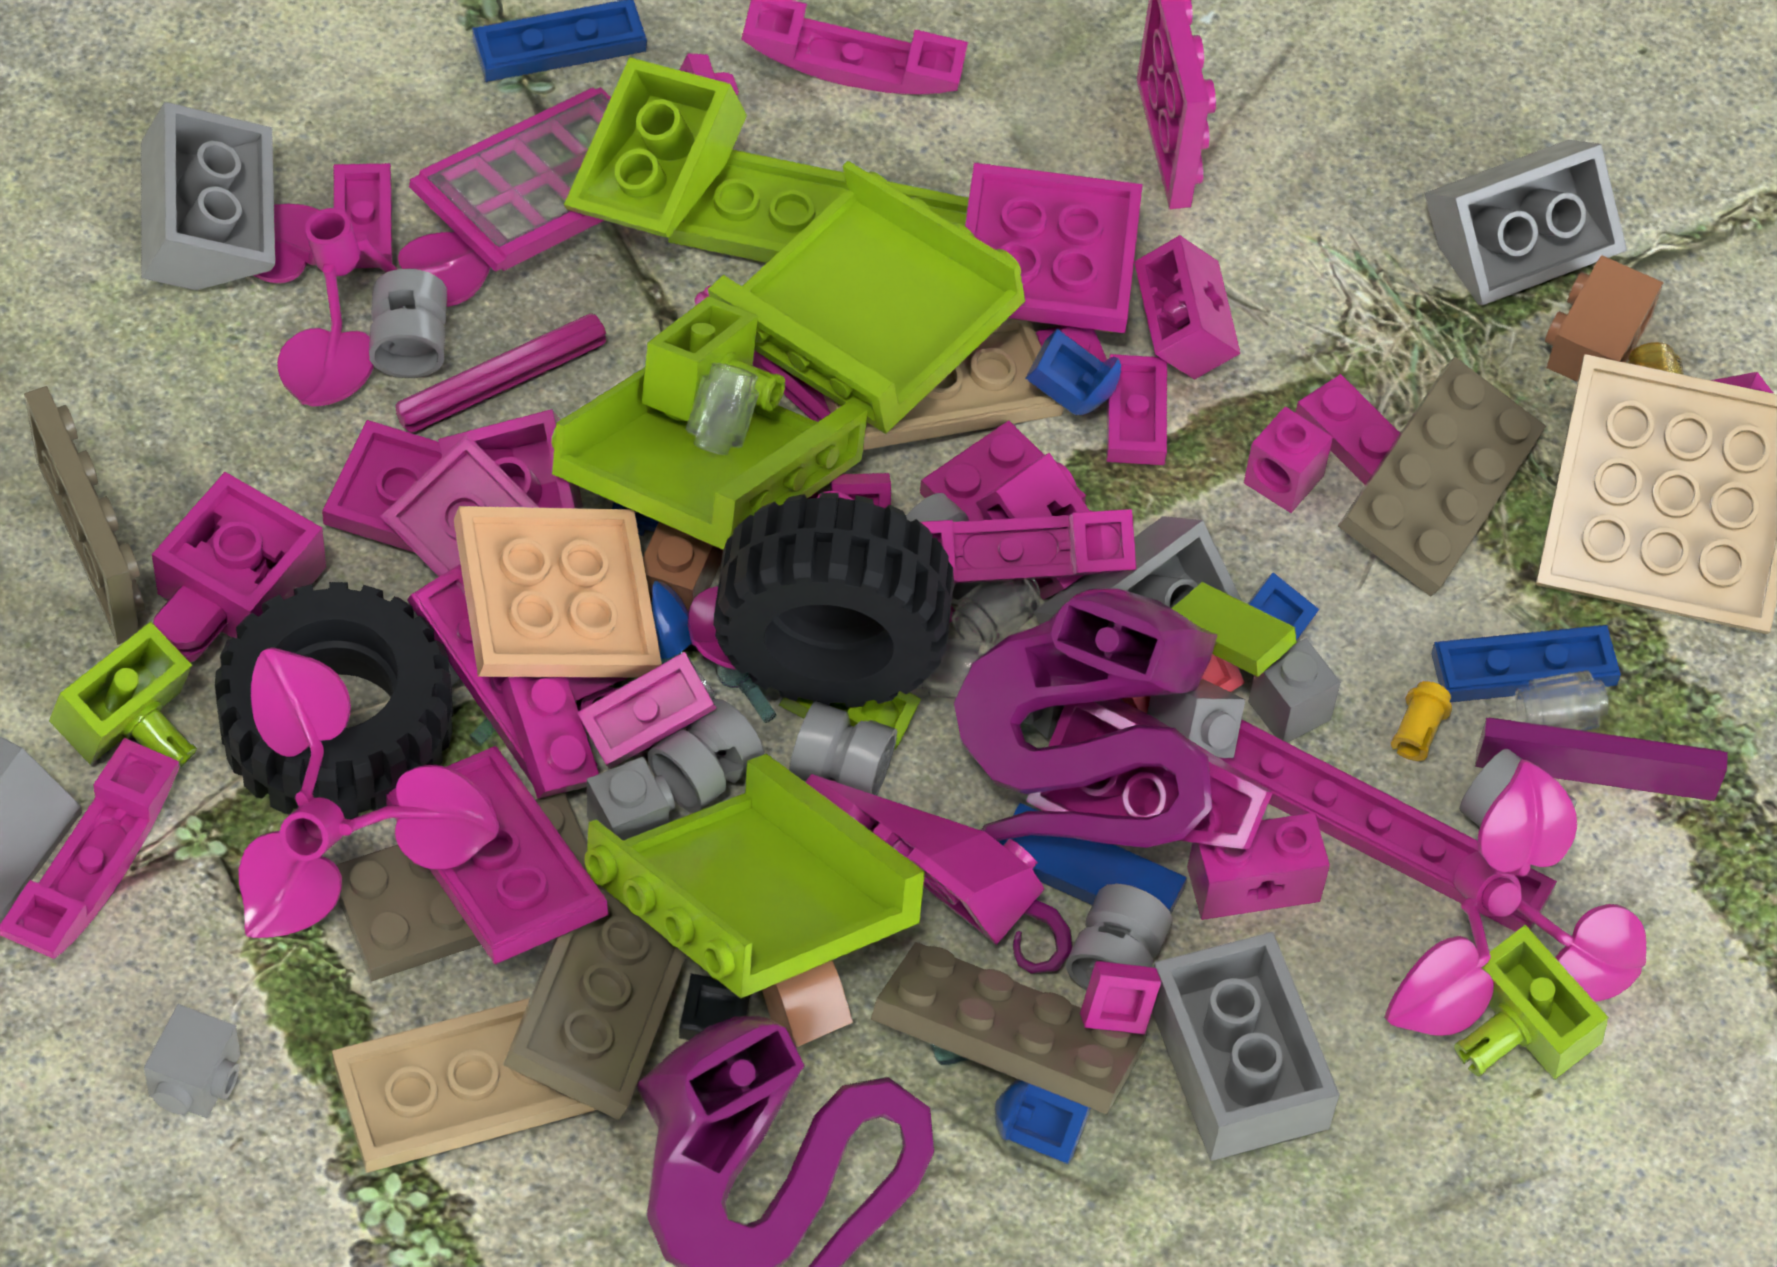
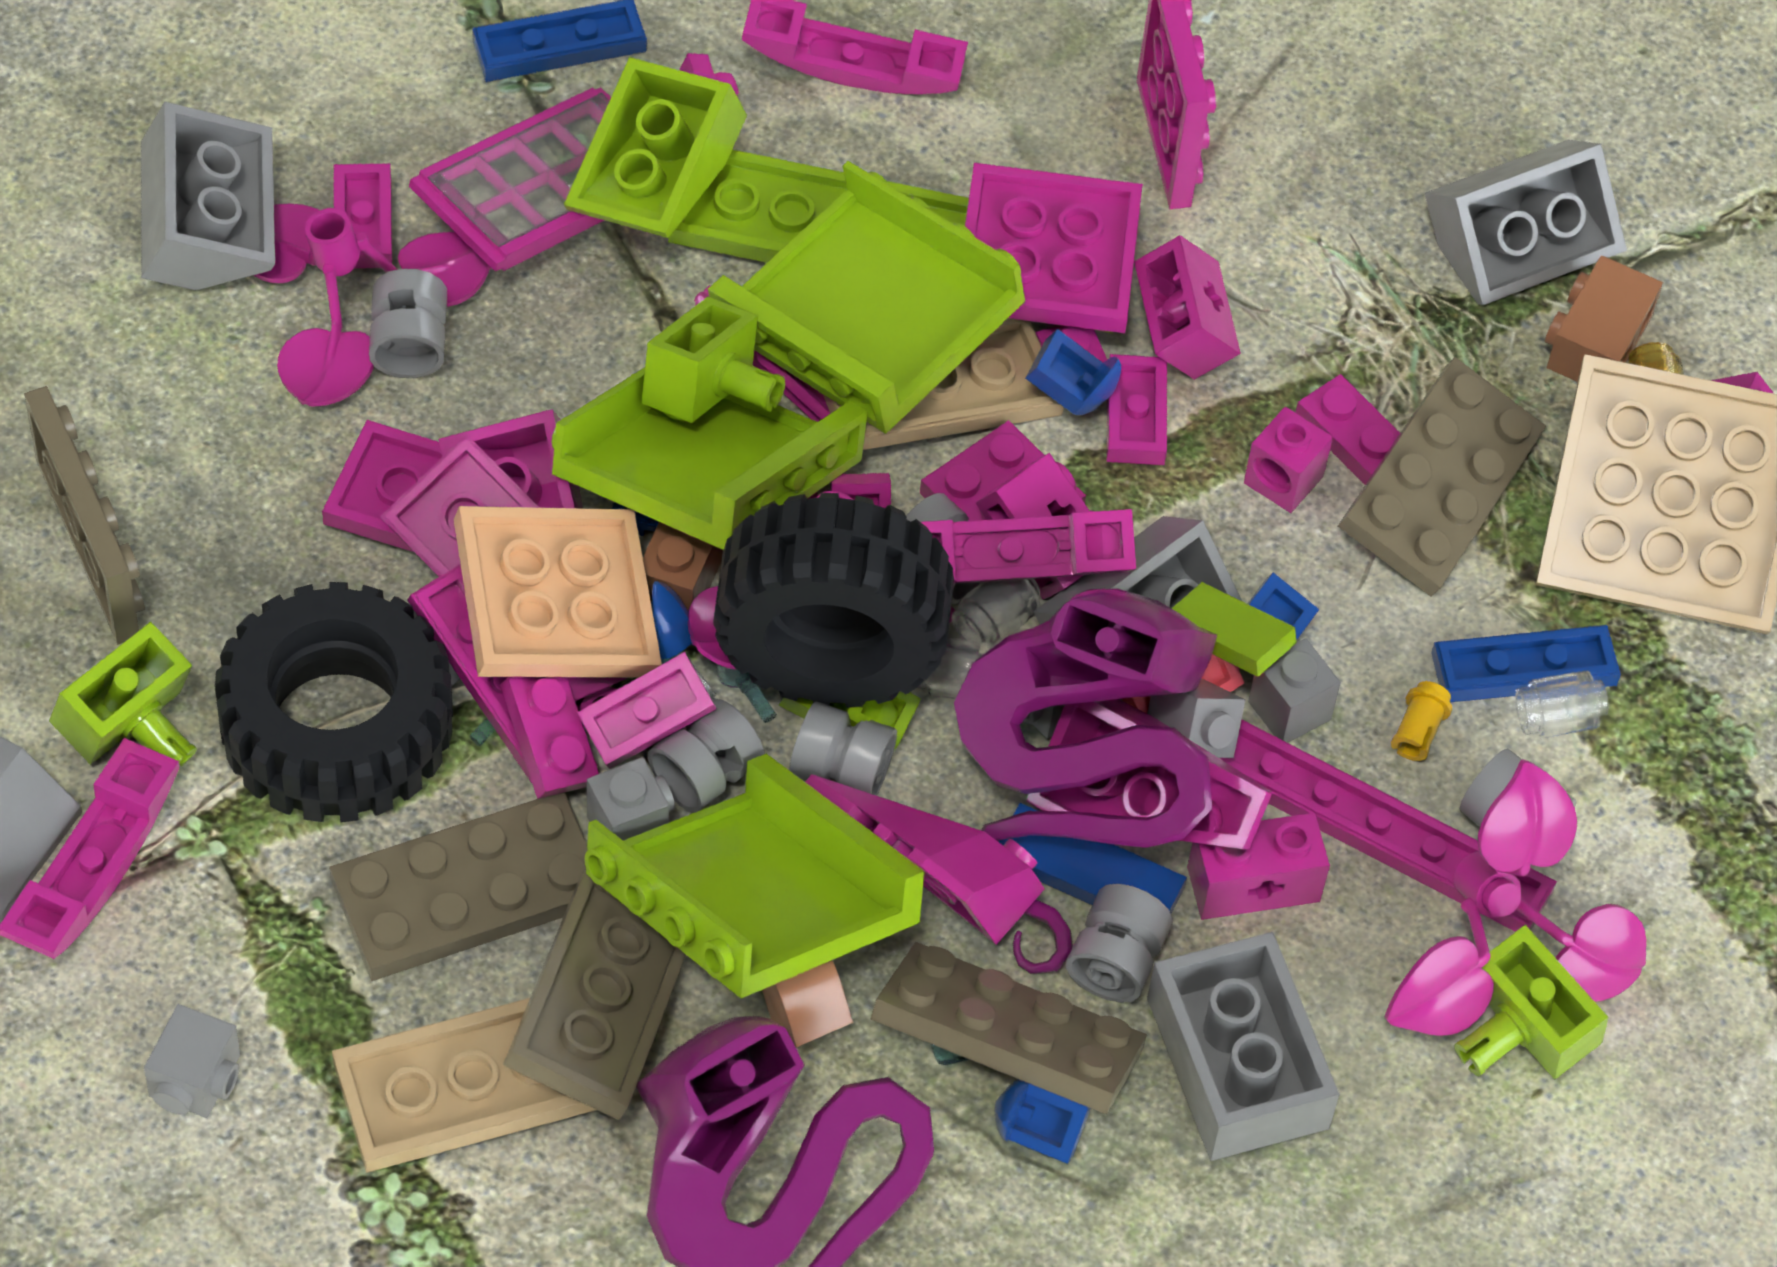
(229, 561): dark pink brick -> none
(283, 872): dark pink plant -> none
(500, 373): dark pink axle -> none
(523, 881): dark pink tile -> none
(708, 1004): black tile -> none
(723, 408): clear brick -> none
(1120, 997): dark pink plate -> none
(1607, 758): magenta tile -> none

